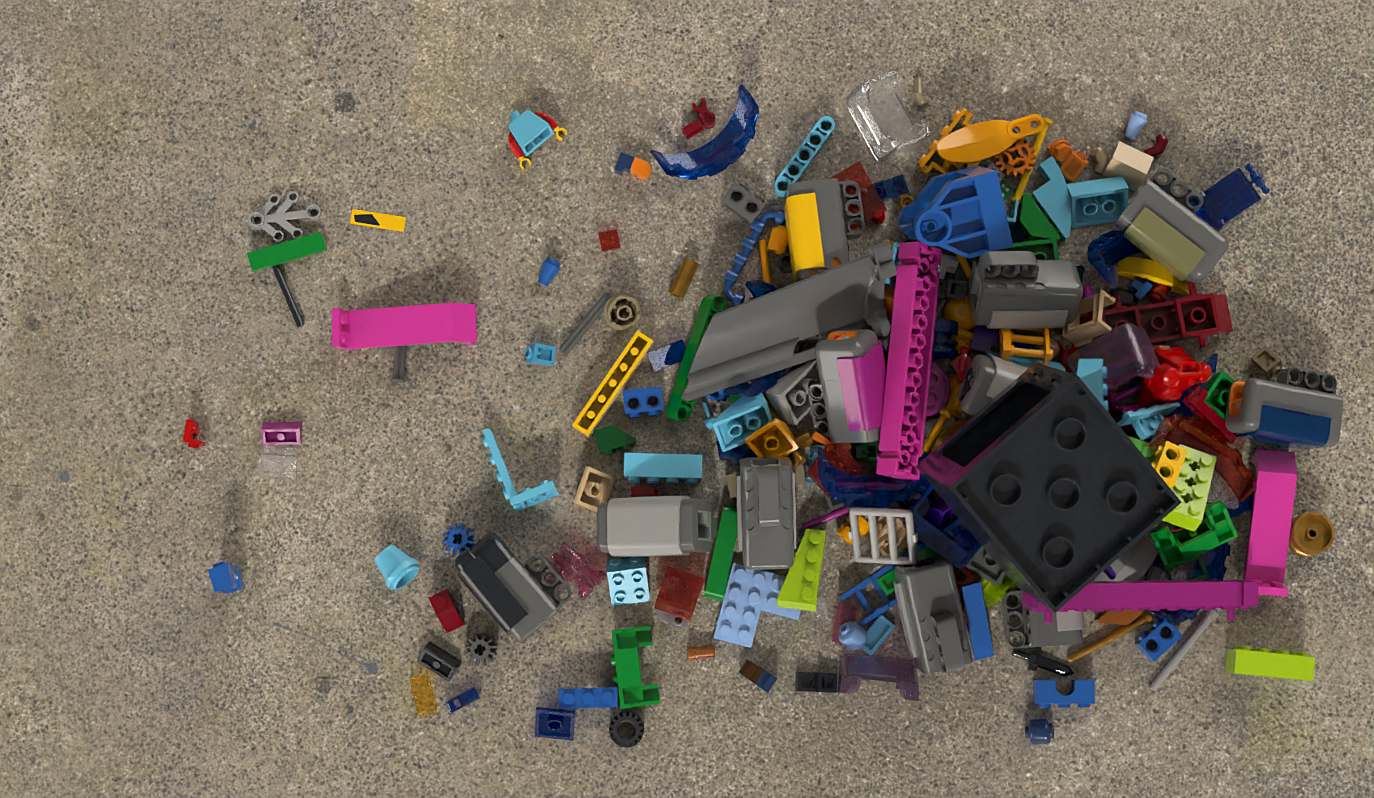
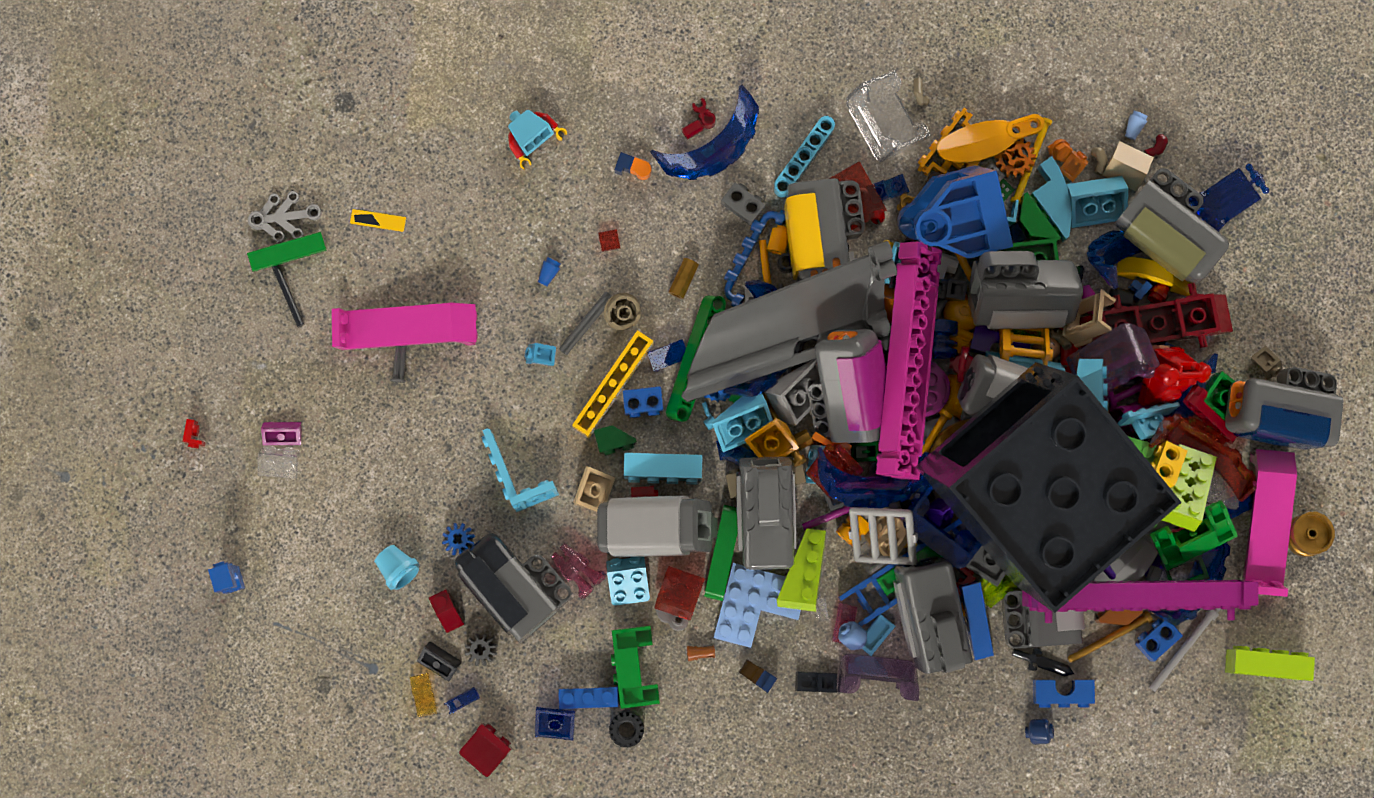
(485, 749): none -> dark red bracket

